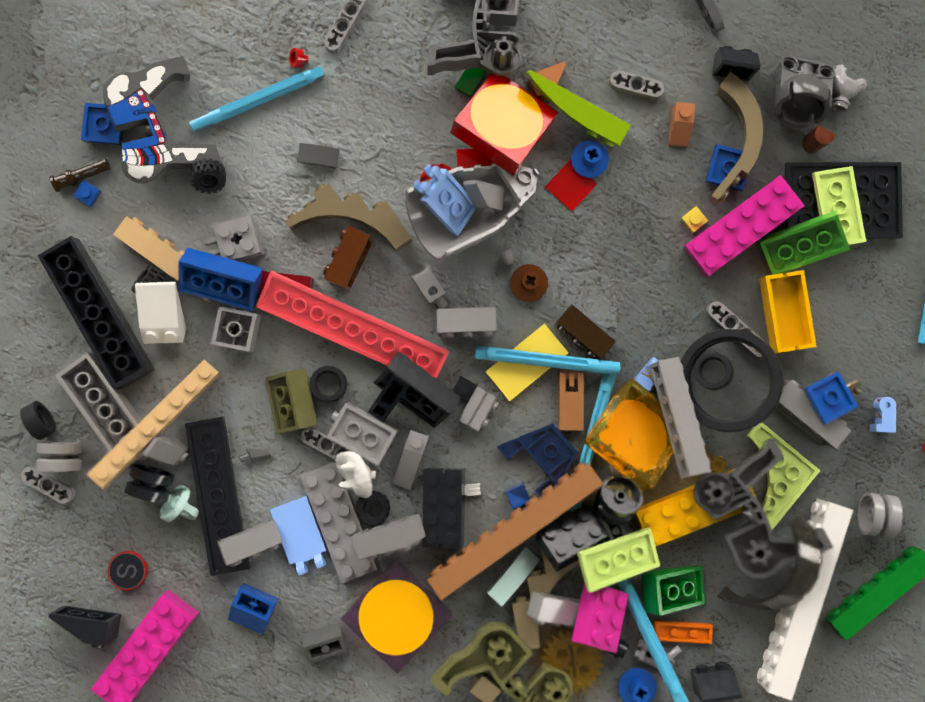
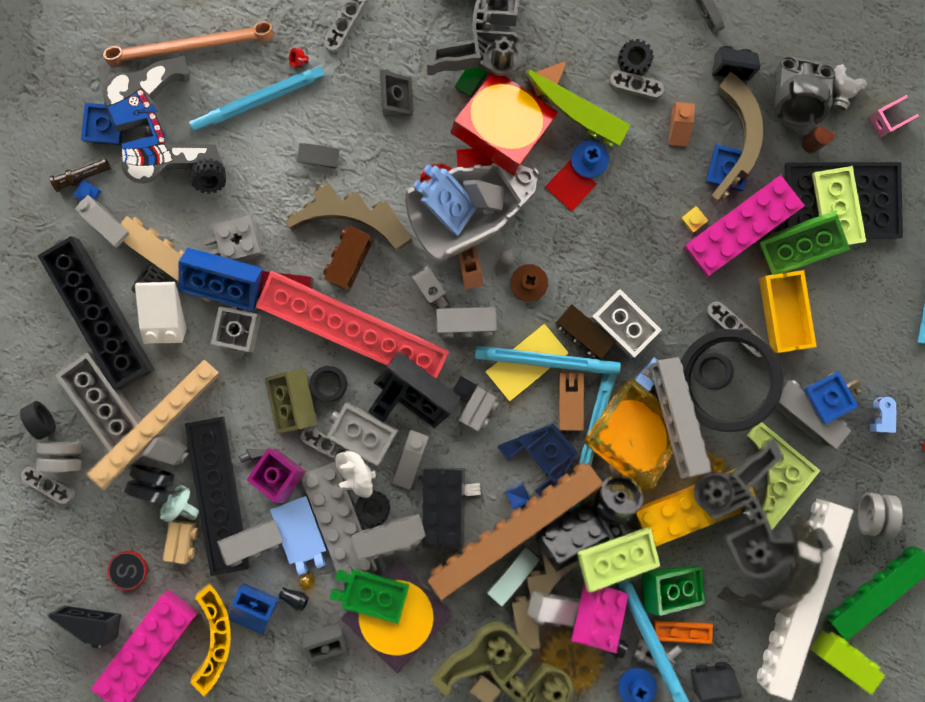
(102, 220): none -> light grey slope
(180, 541): none -> tan brick
(188, 44): none -> nougat piece
(220, 640): none -> yellow brick
(276, 475): none -> magenta brick
(296, 599): none -> black cone
(307, 581): none -> clear yellow plate
(371, 594): none -> green tile
(395, 94): none -> dark grey slope
(470, 268): none -> nougat slope
(626, 324): none -> white brick
(639, 47): none -> black tyre
(848, 660): none -> lime brick
(878, 115): none -> bright pink piece

